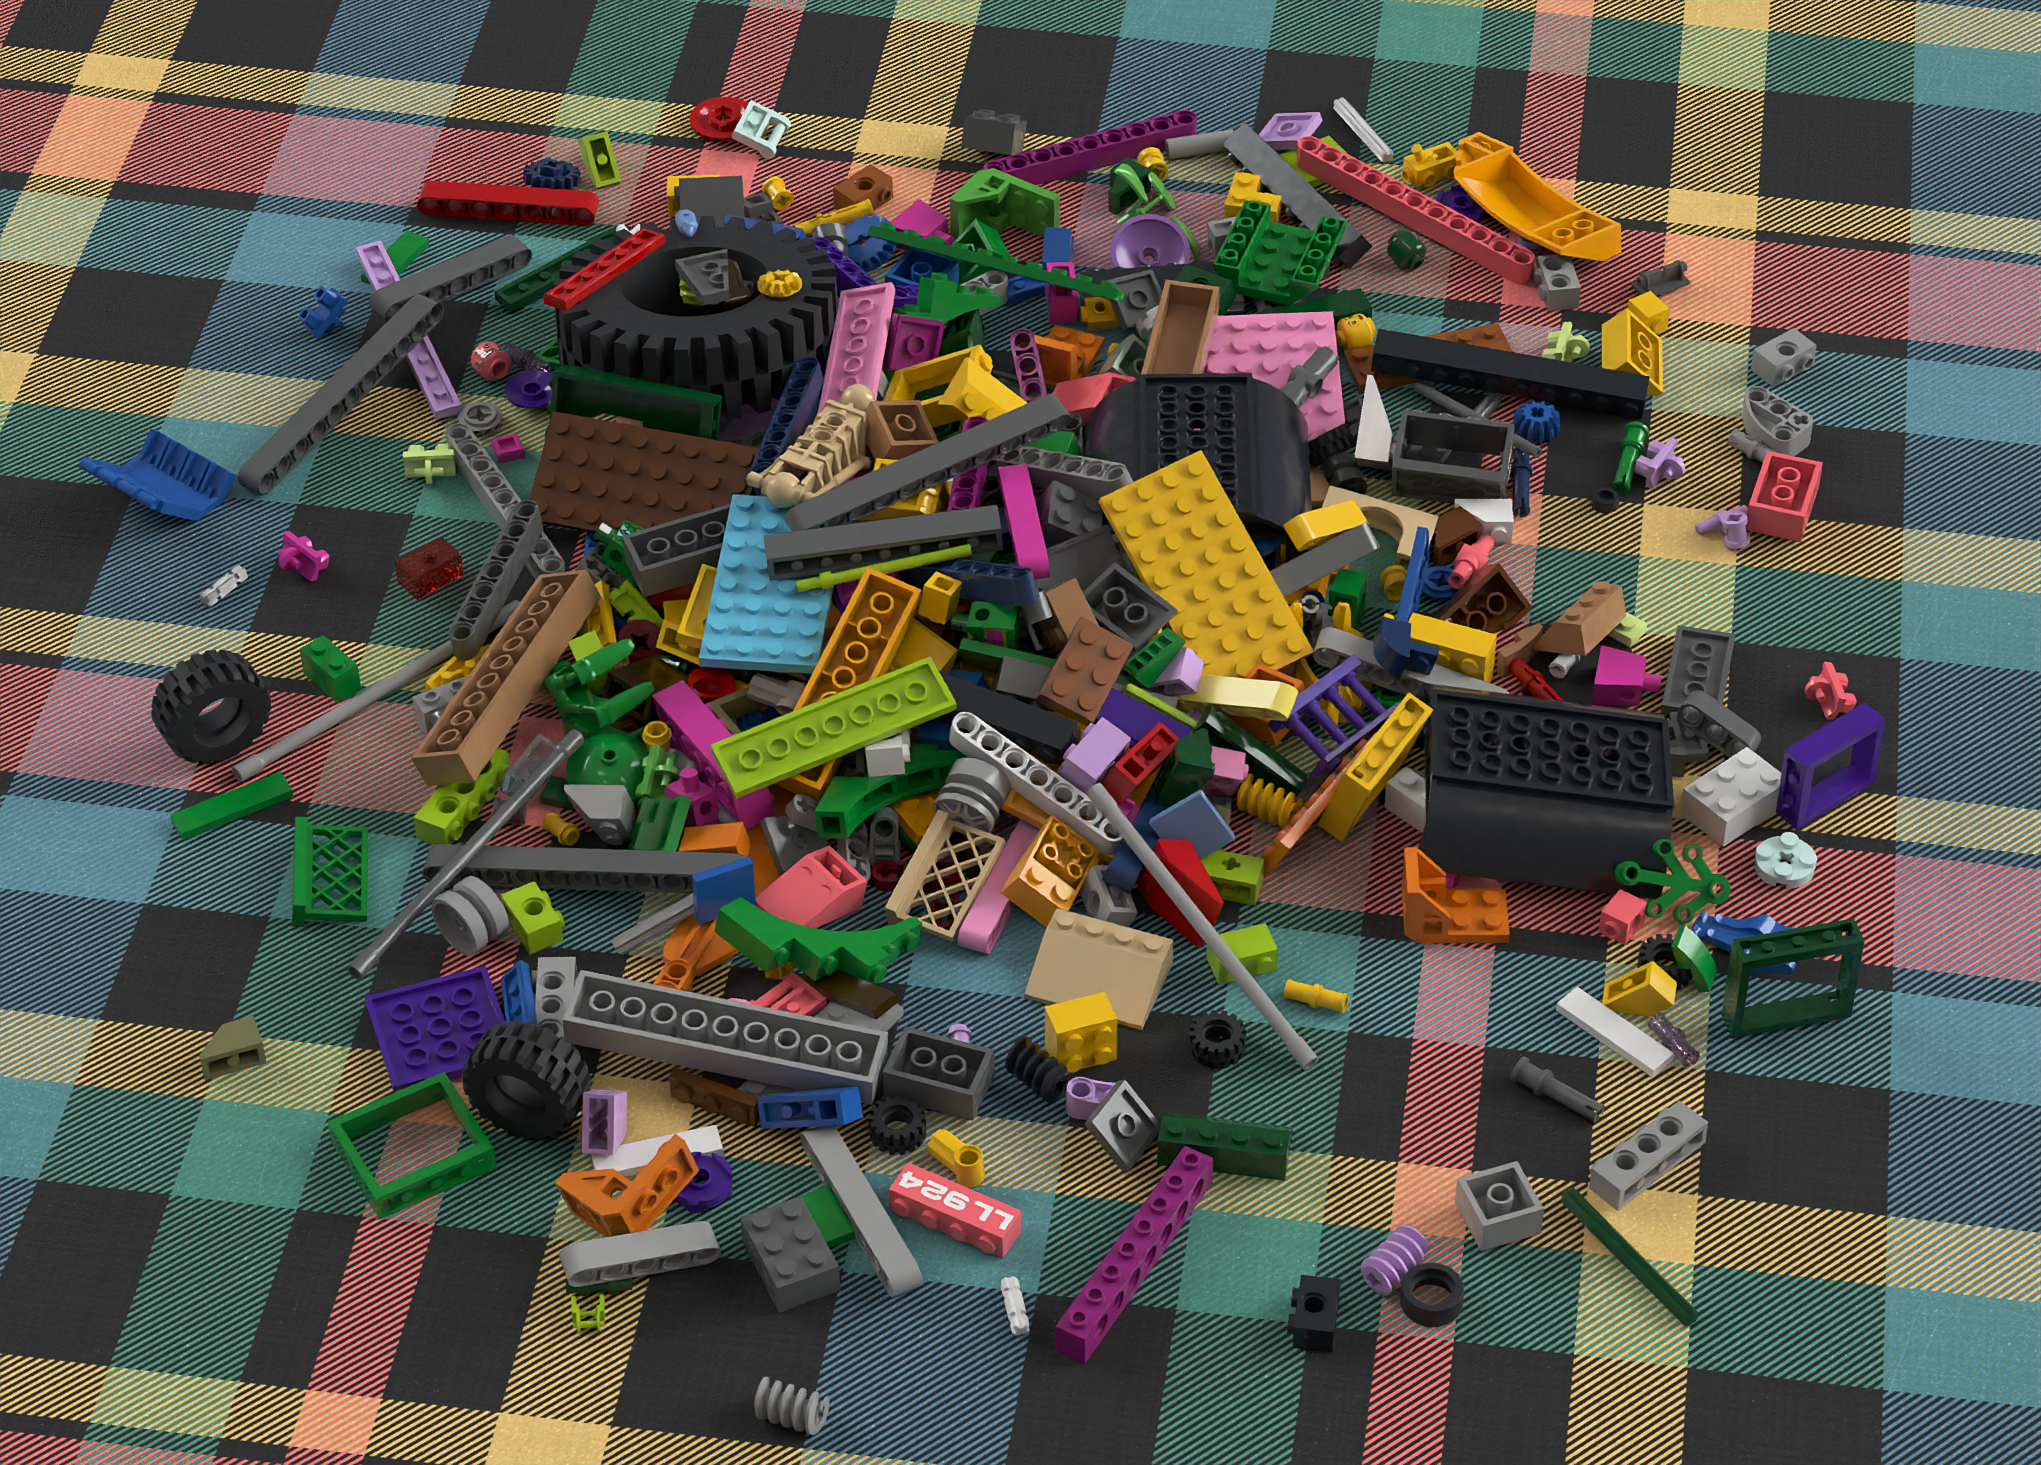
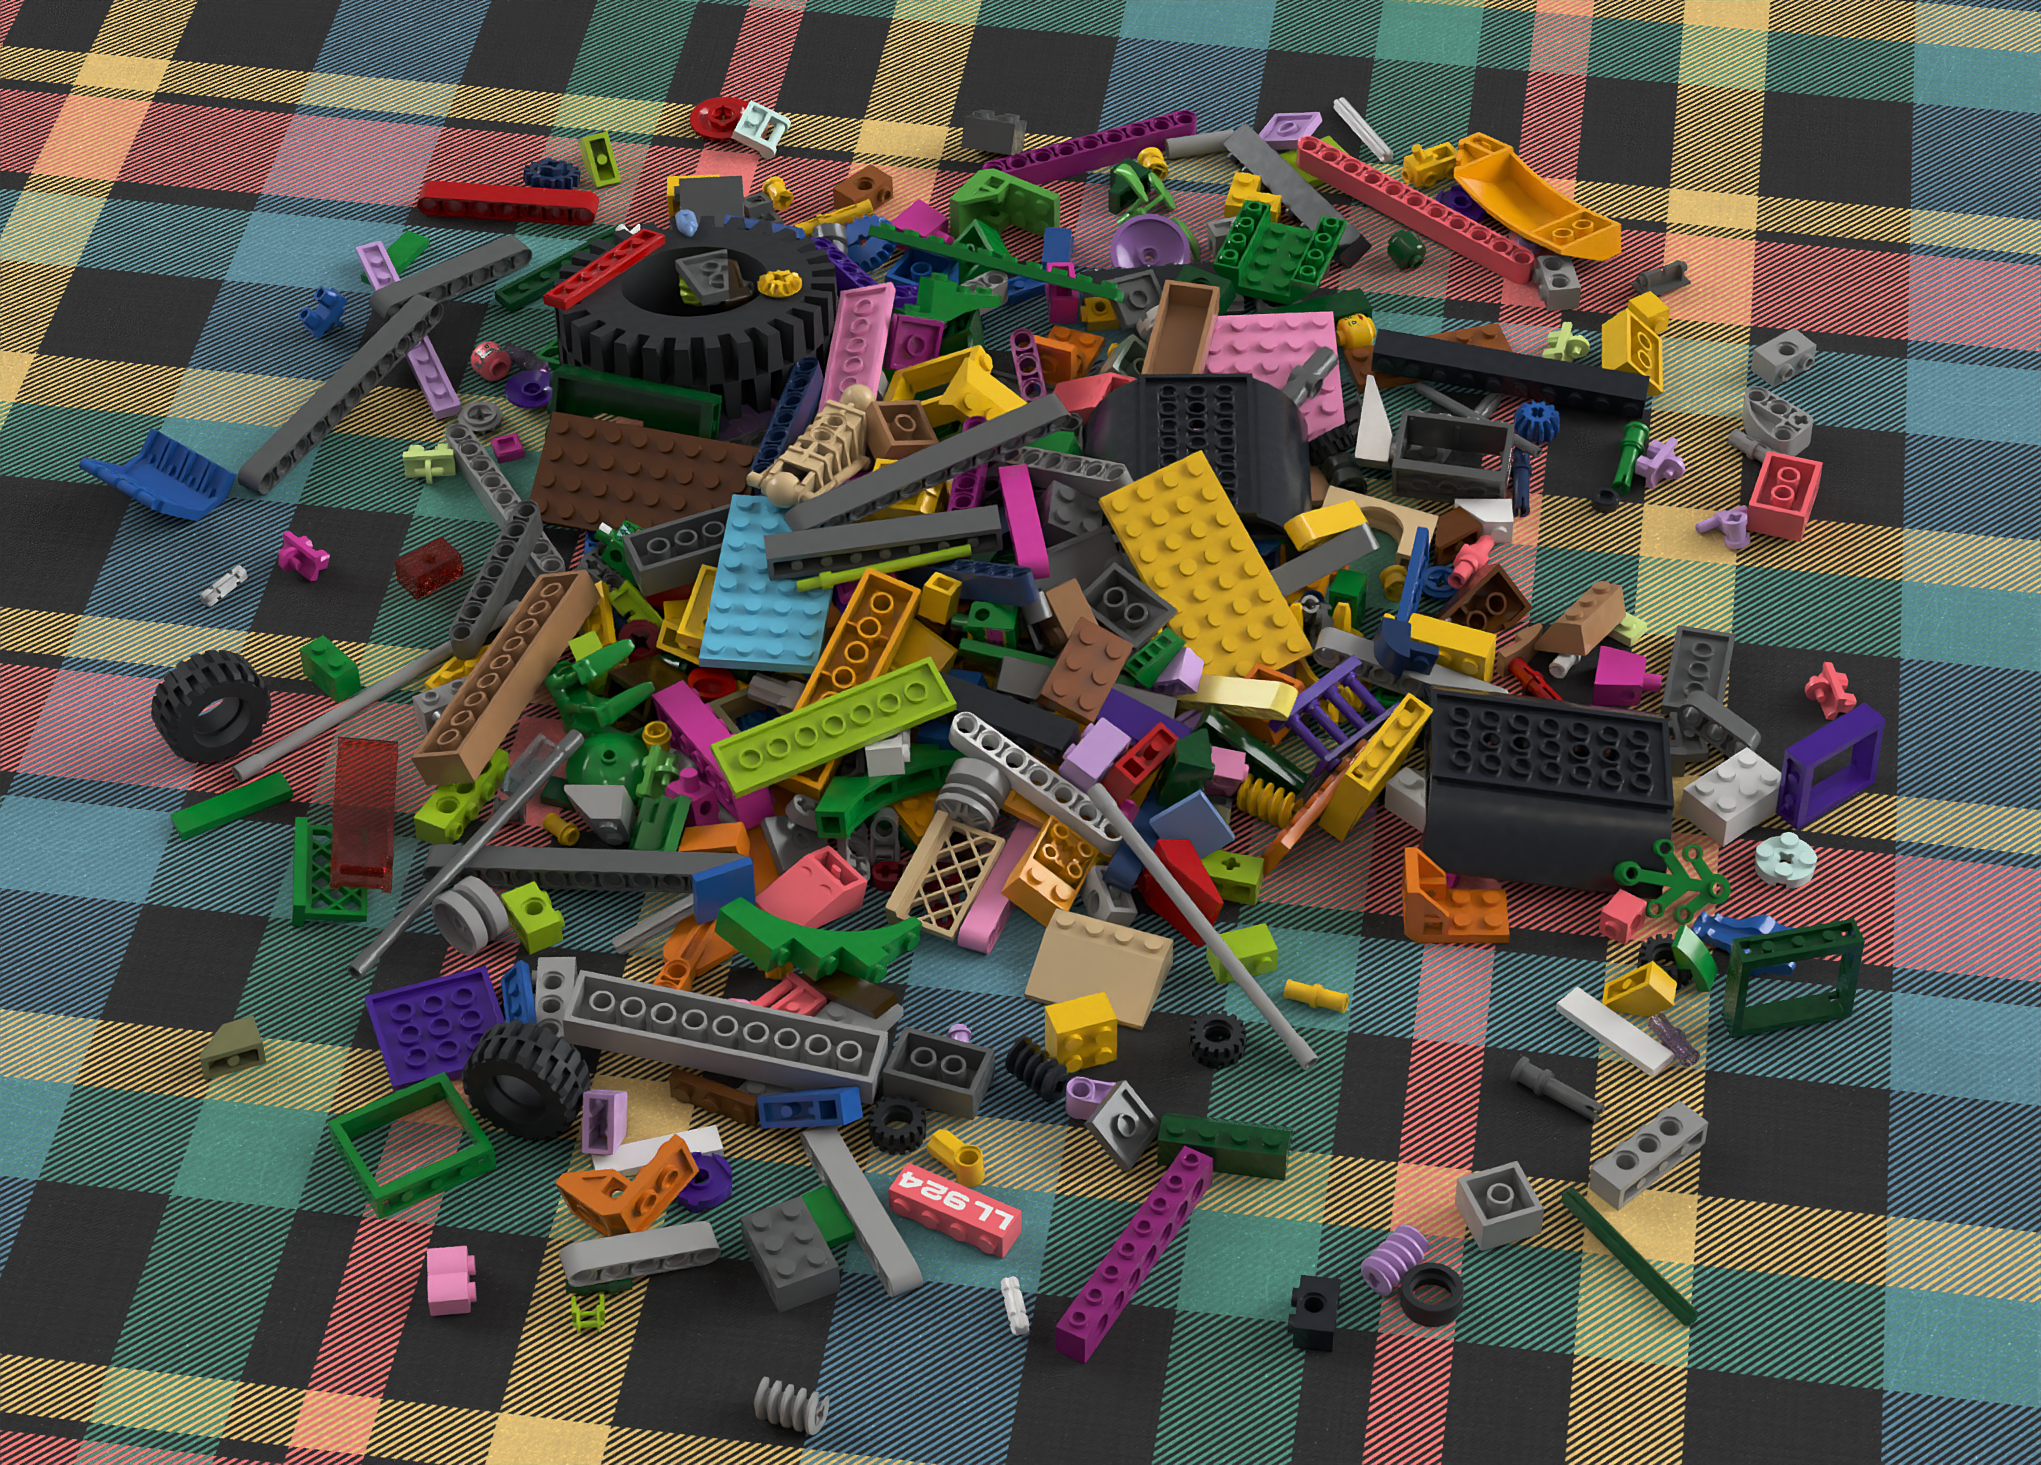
(363, 814): none -> clear red windscreen
(450, 1280): none -> bright pink brick
(1157, 704): lime axle -> none

